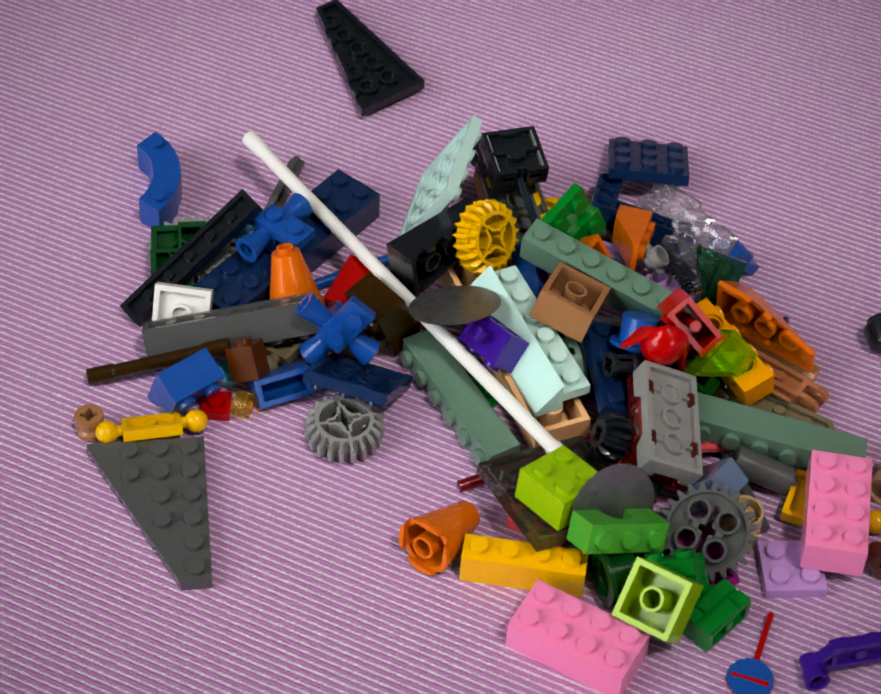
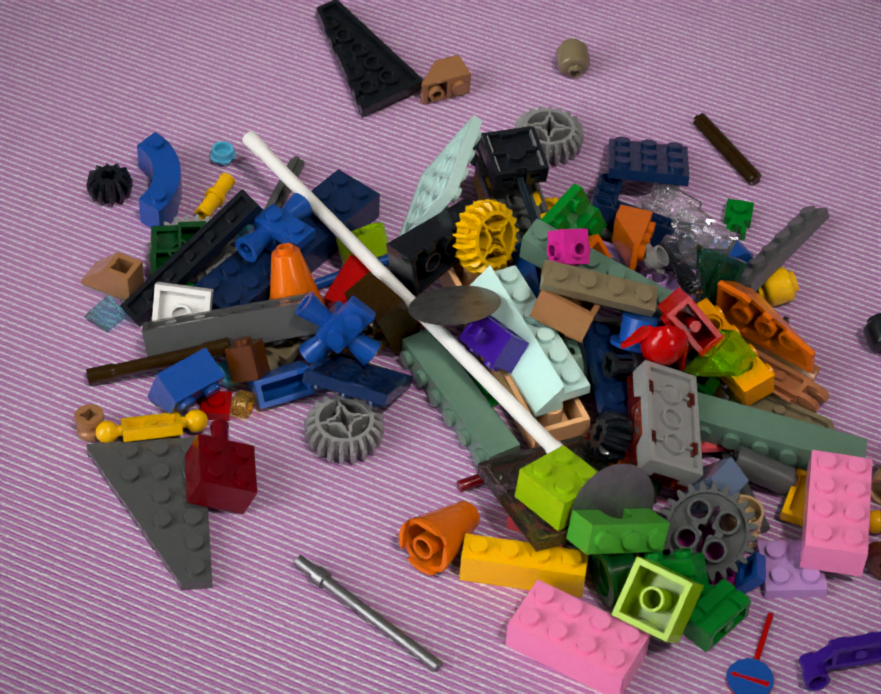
(106, 314): none -> clear light blue slope
(109, 184): none -> black gear
(115, 275): none -> medium nougat slope
(215, 196): none -> yellow pin
(220, 471): none -> dark red brick
(222, 153): none -> medium azure plate
(322, 579): none -> flat silver bar
(372, 236): none -> lime beam
(445, 80): none -> medium nougat slope
(557, 132): none -> light grey gear
(569, 246): none -> dark pink brick
(573, 58): none -> dark tan head
(598, 288): none -> dark tan plate
(727, 149): none -> dark brown axle
(738, 216): none -> green plate
(752, 574): none -> blue plate
(779, 287): none -> yellow head
(783, 246): none -> dark grey plate

